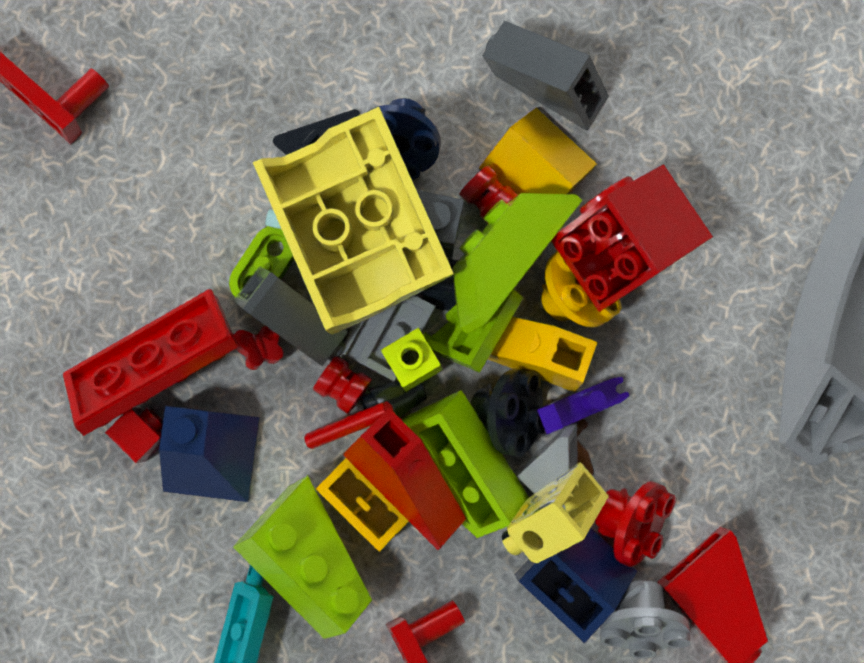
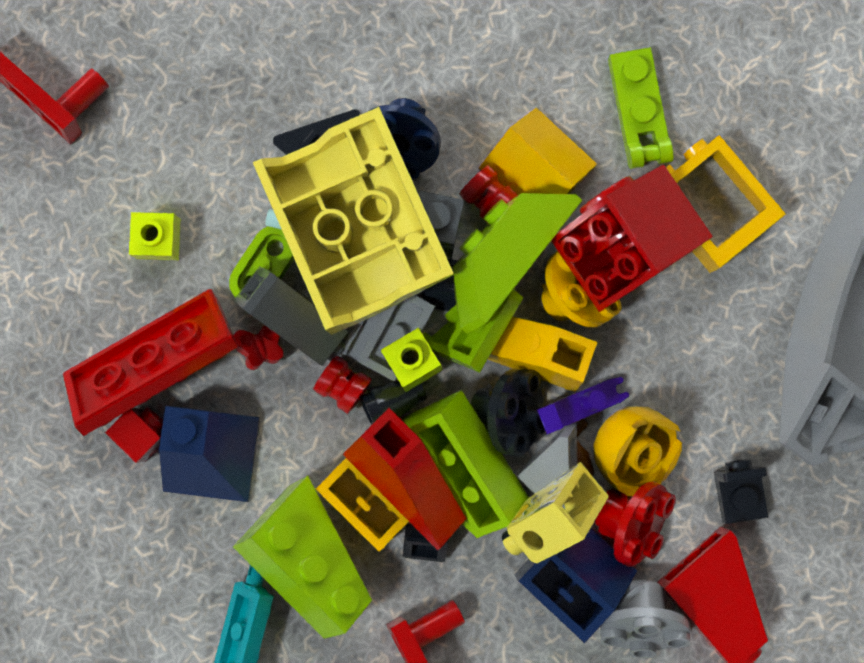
(167, 241): none -> neon yellow plate
(345, 426): red piece -> none
(419, 548): none -> black tile
(547, 72): dark grey slope -> none
(636, 448): none -> yellow cylinder
(640, 107): none -> lime plate
(741, 492): none -> black bracket
(768, 210): none -> yellow window

